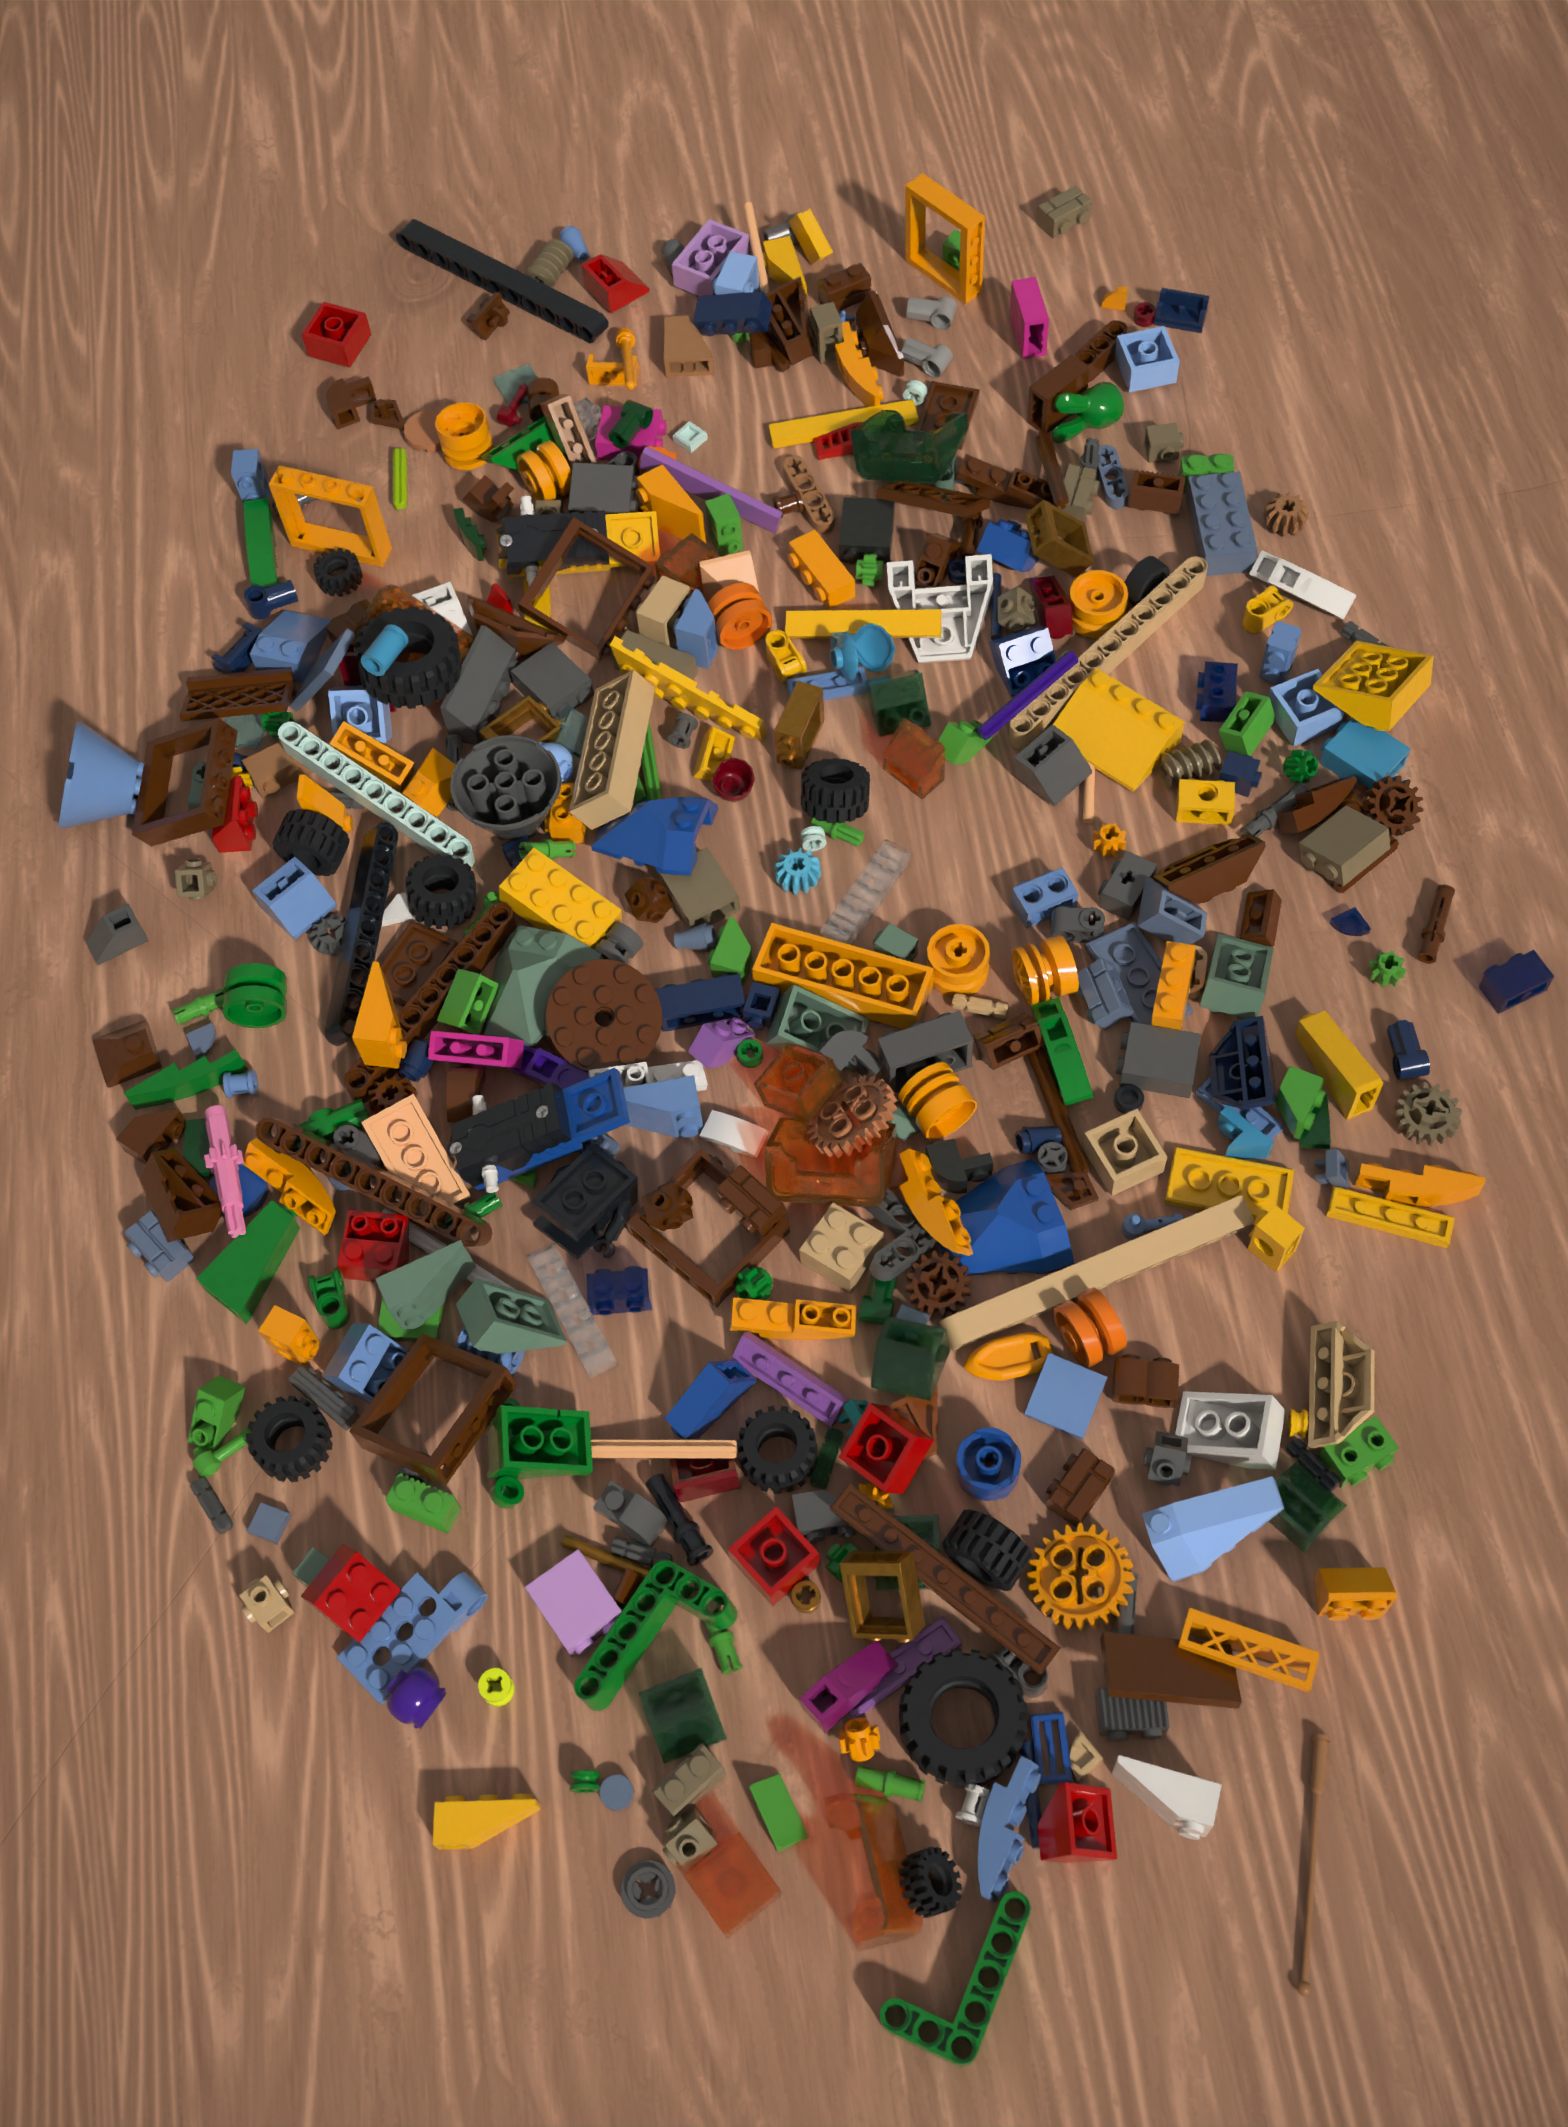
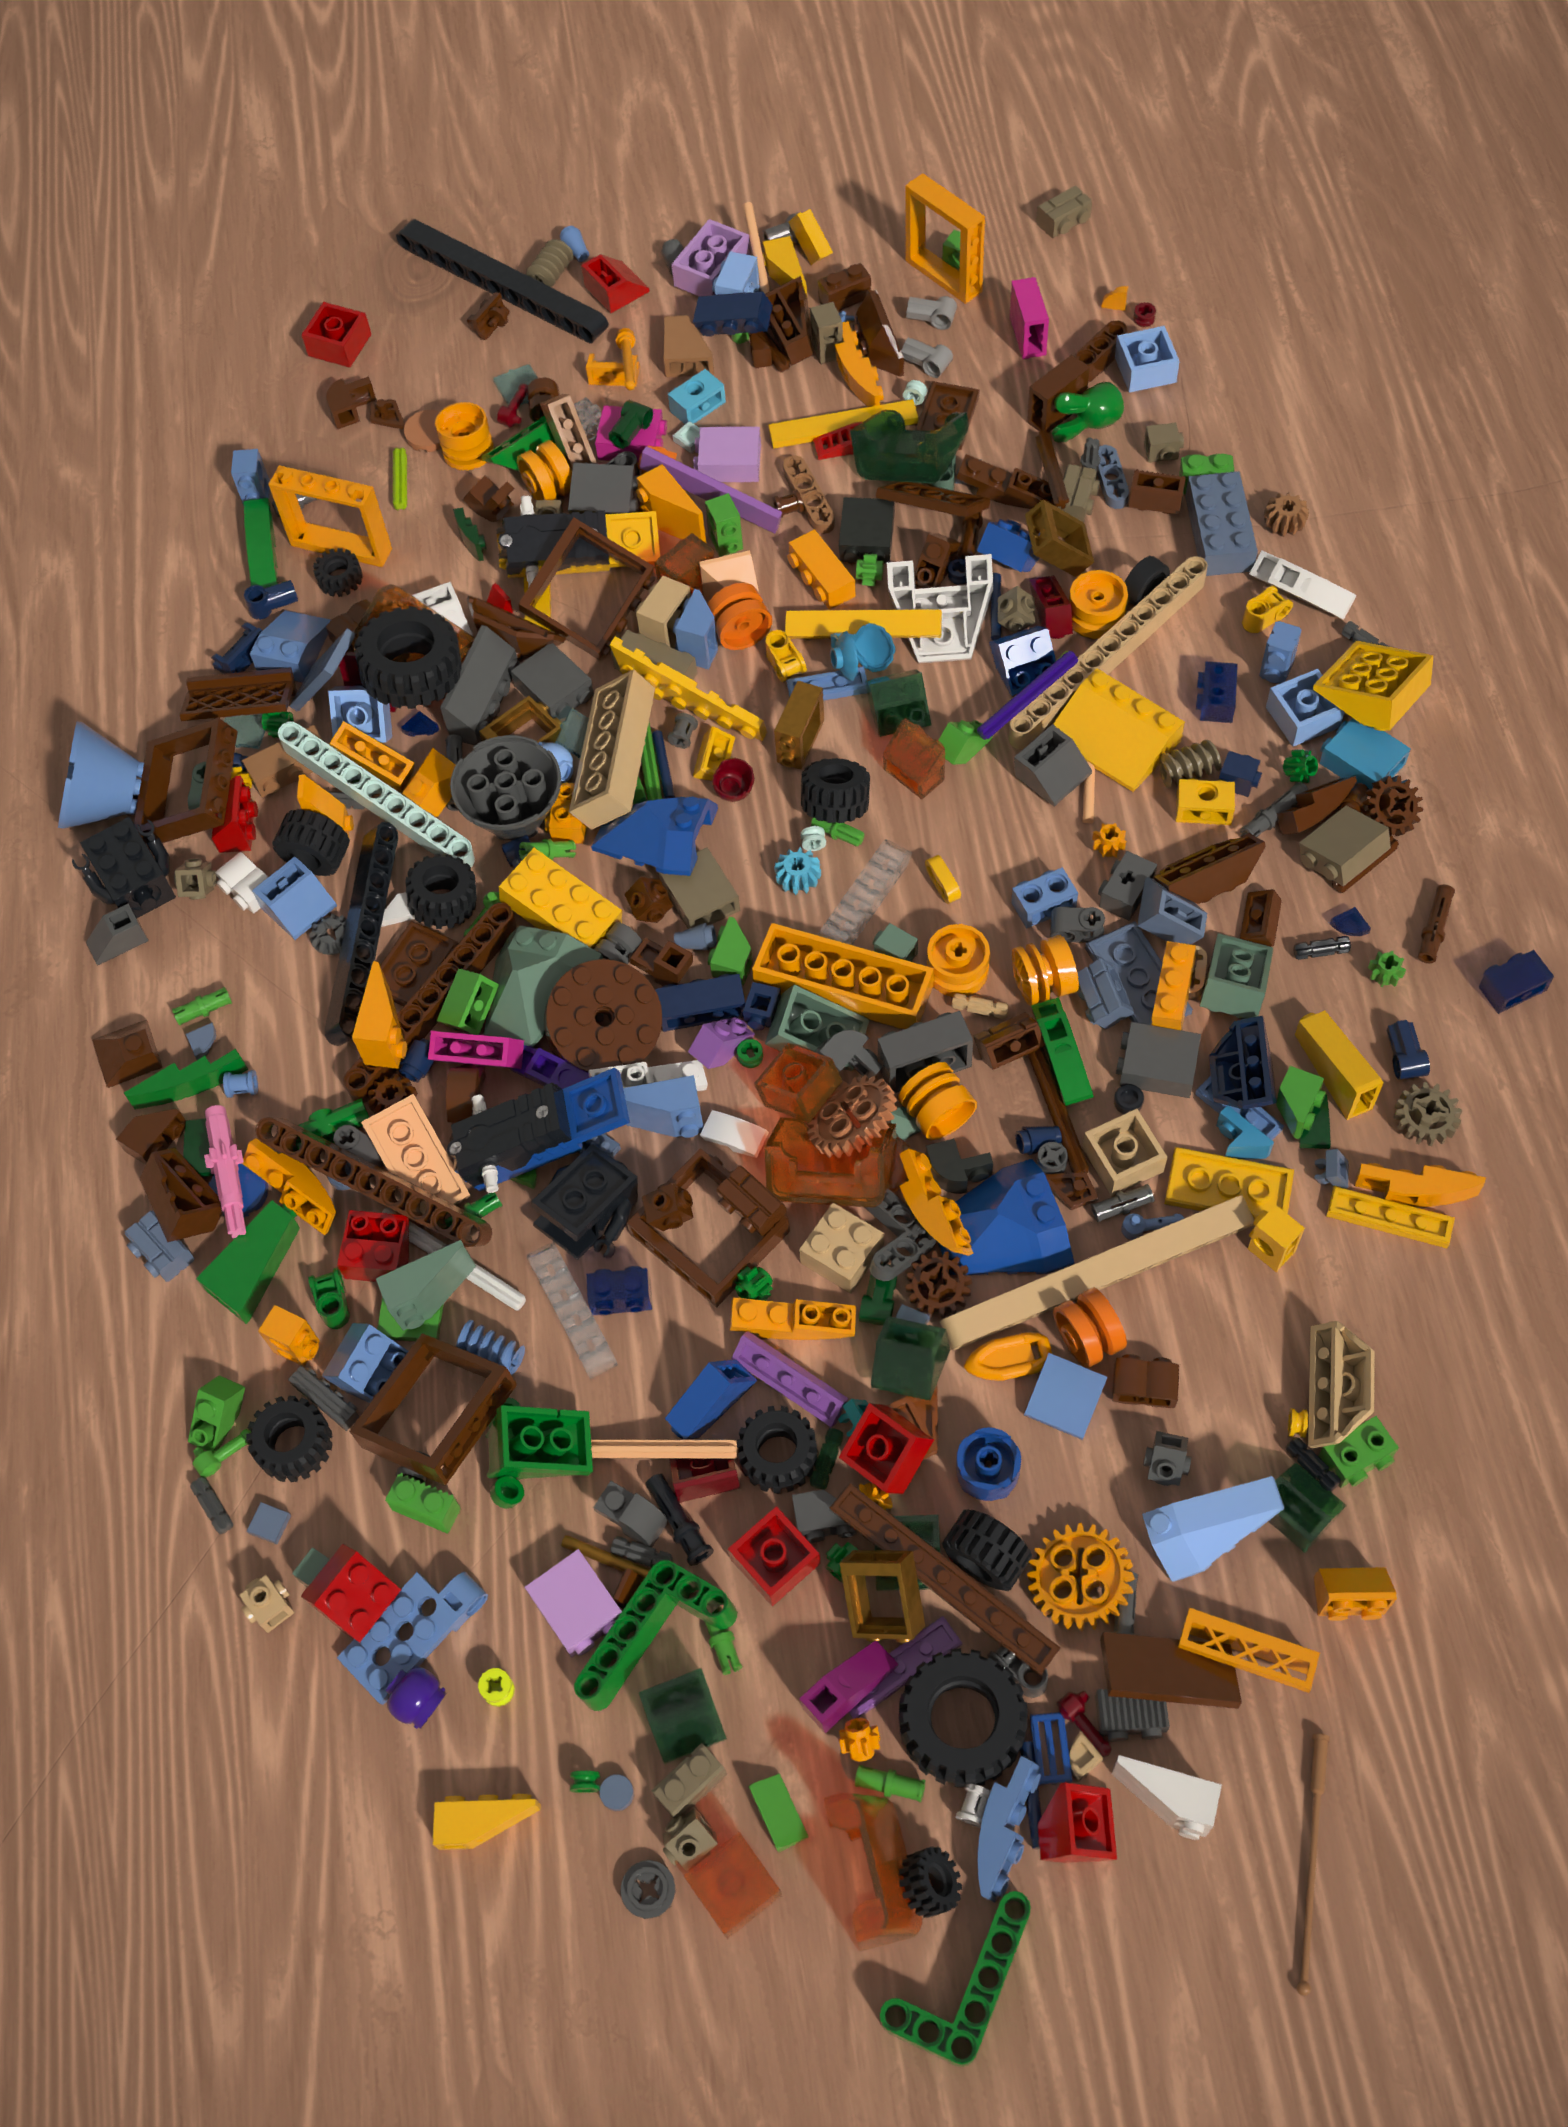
(127, 867): none -> black torso
(239, 878): none -> white brick
(255, 995): green wheel -> none
(384, 650): dark azure piece -> none
(420, 725): none -> clear blue tile
(508, 1319): sand green slope -> none
(663, 765): none -> dark blue bar
(664, 963): none -> reddish brown brick
(696, 397): none -> medium azure brick
(729, 453): none -> lavender brick
(814, 1601): pearl gold bush -> none
(942, 879): none -> yellow beam
(1073, 1709): none -> dark red piece
(1079, 1487): reddish brown brick -> none
(1141, 1197): none -> dark grey pin
(1181, 310): dark blue hinge -> none
(1232, 1428): white slope -> none
(1247, 723): bright green brick -> none
(1322, 947): none -> black axle

